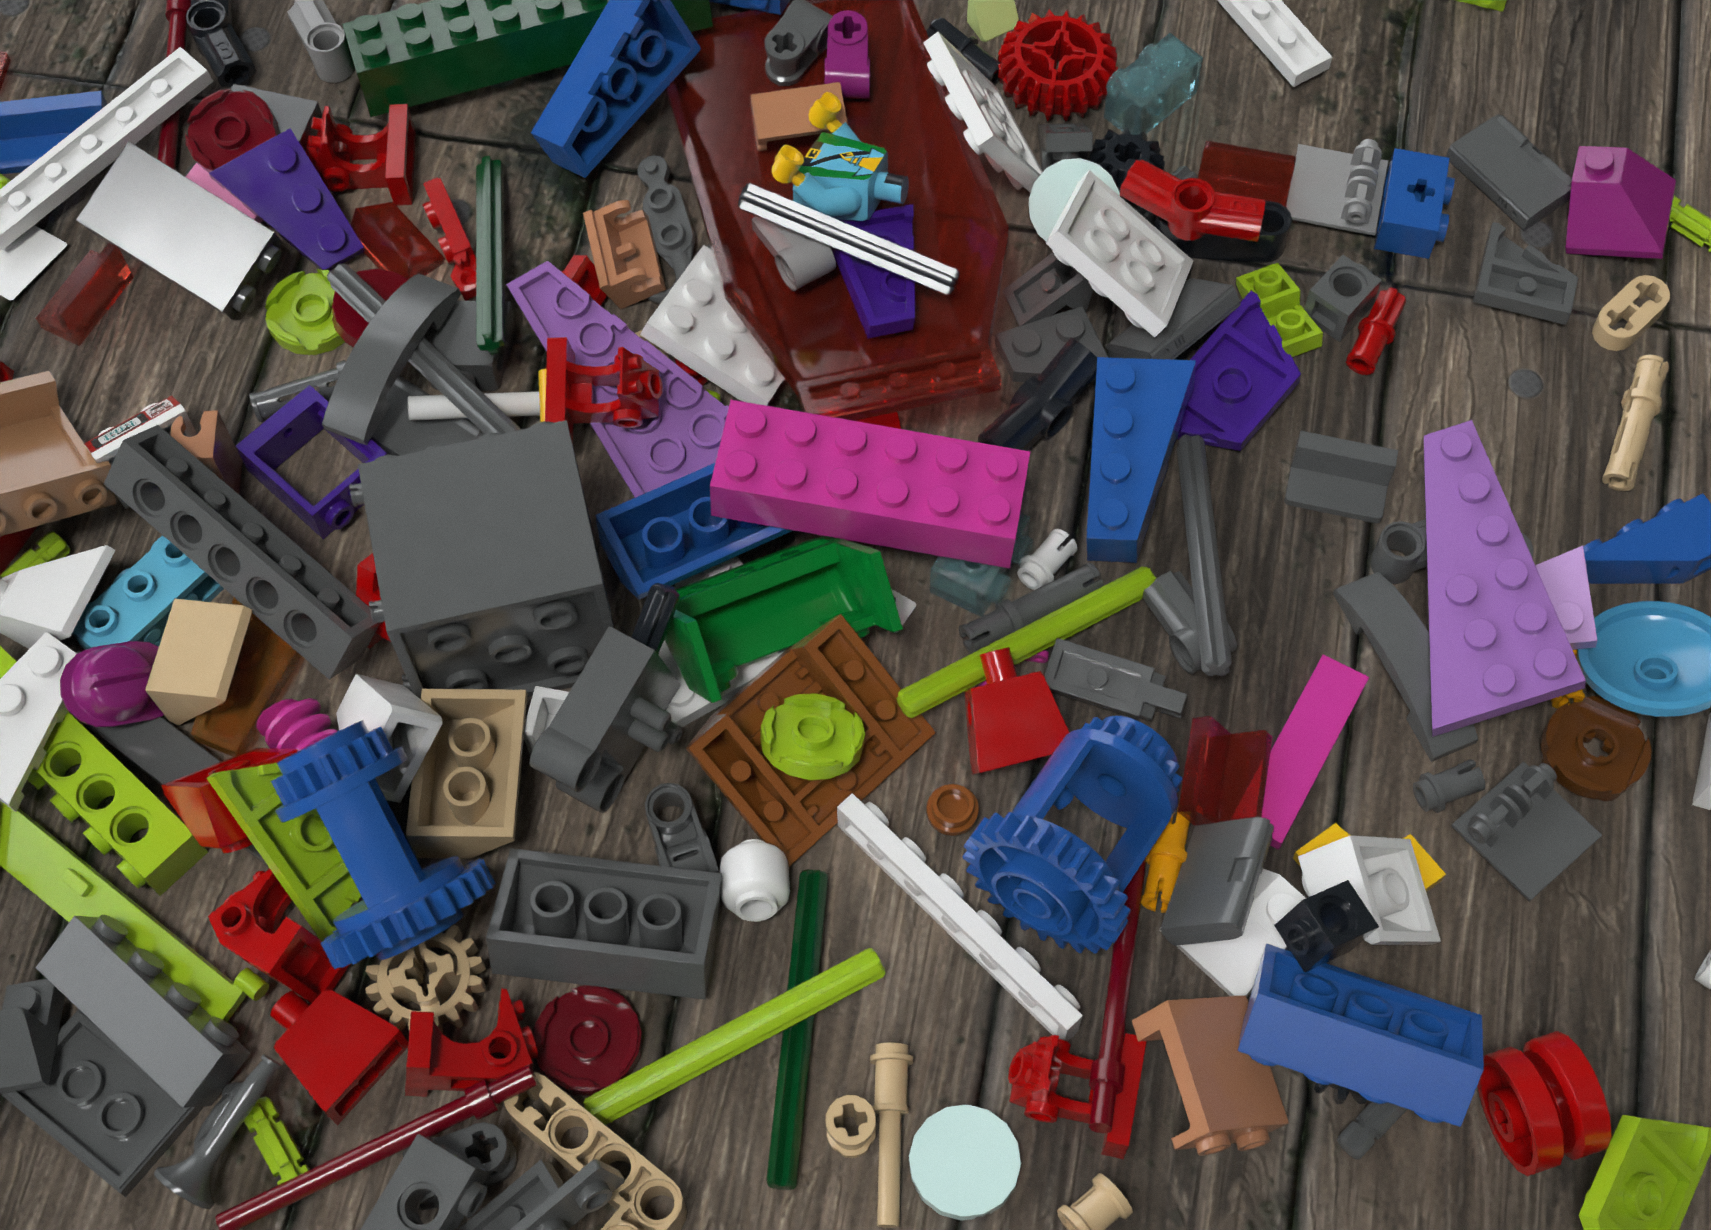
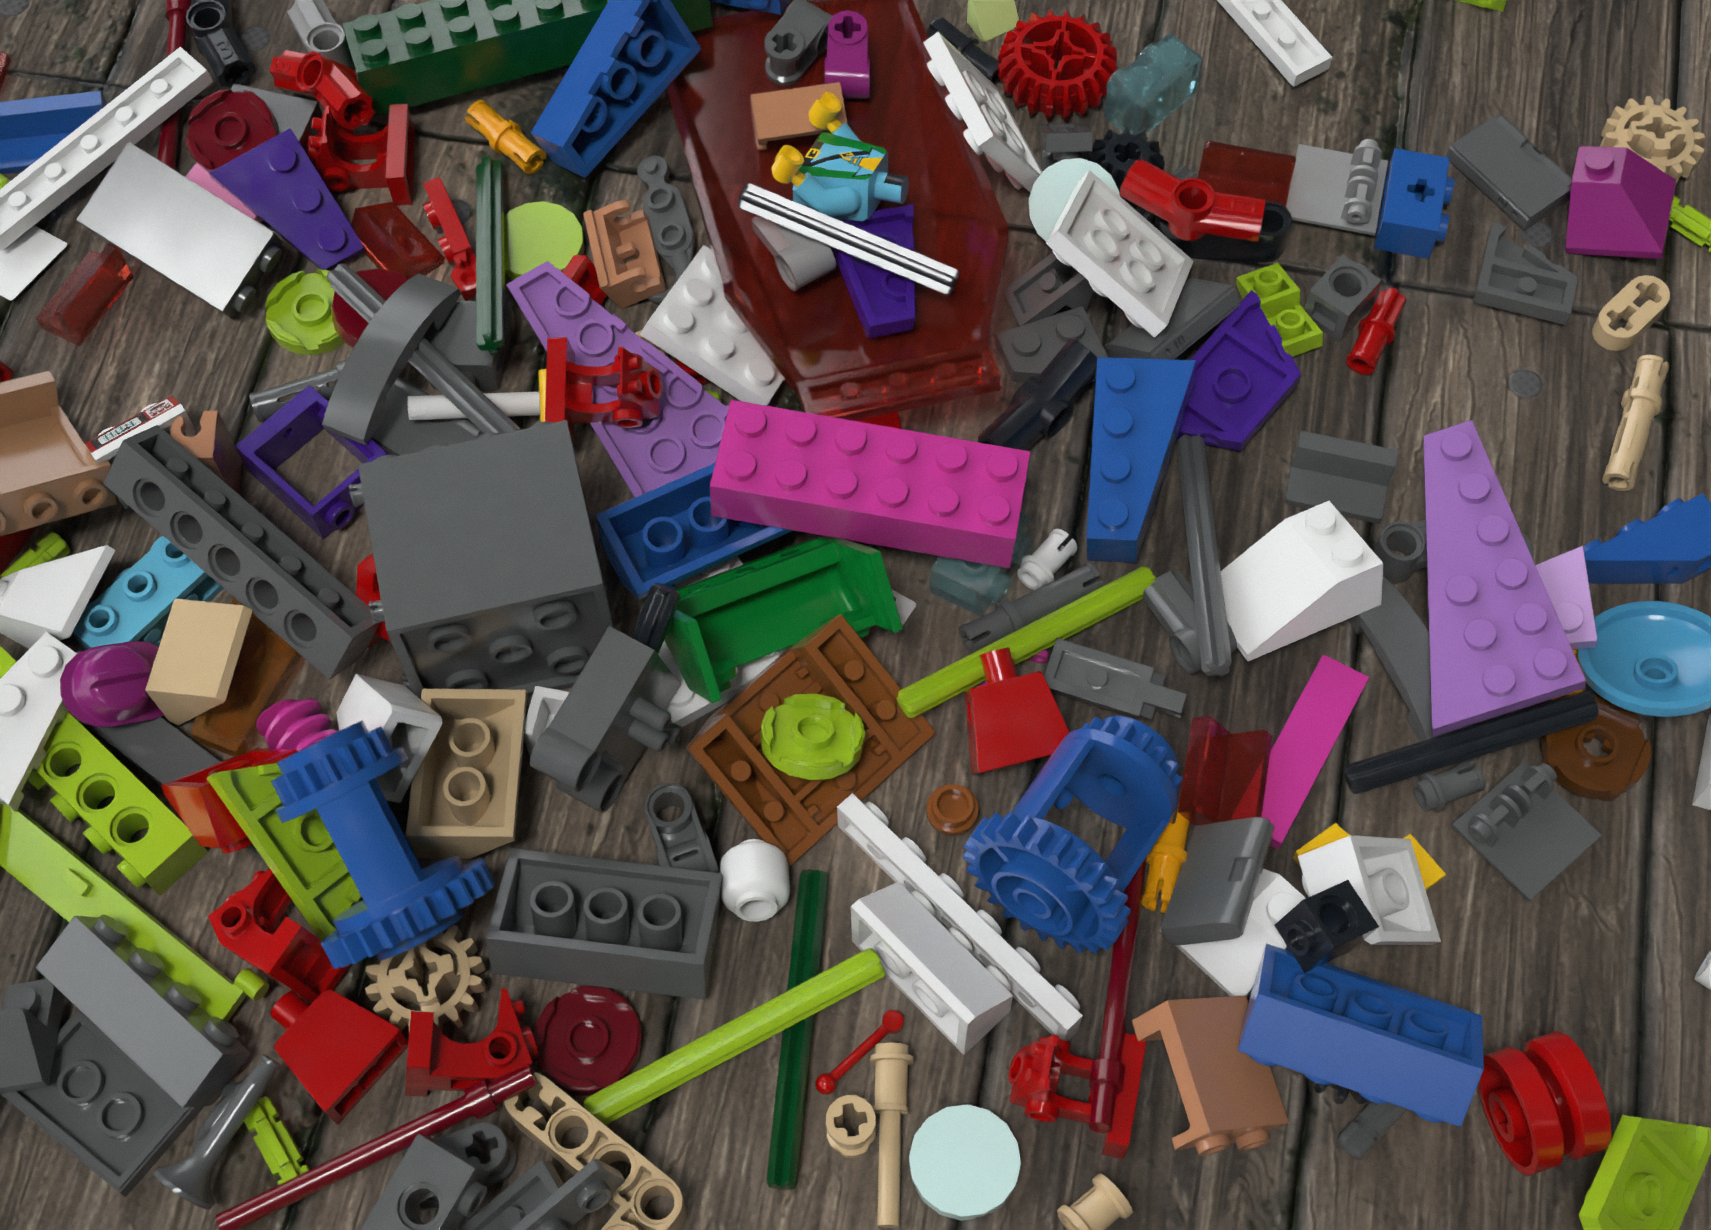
(327, 82): none -> red piece
(505, 137): none -> light orange pin
(540, 234): none -> lime tile
(891, 1023): none -> red hinge
(931, 964): none -> white slope
(1299, 581): none -> white slope
(1471, 742): none -> black axle
(1656, 135): none -> tan gear

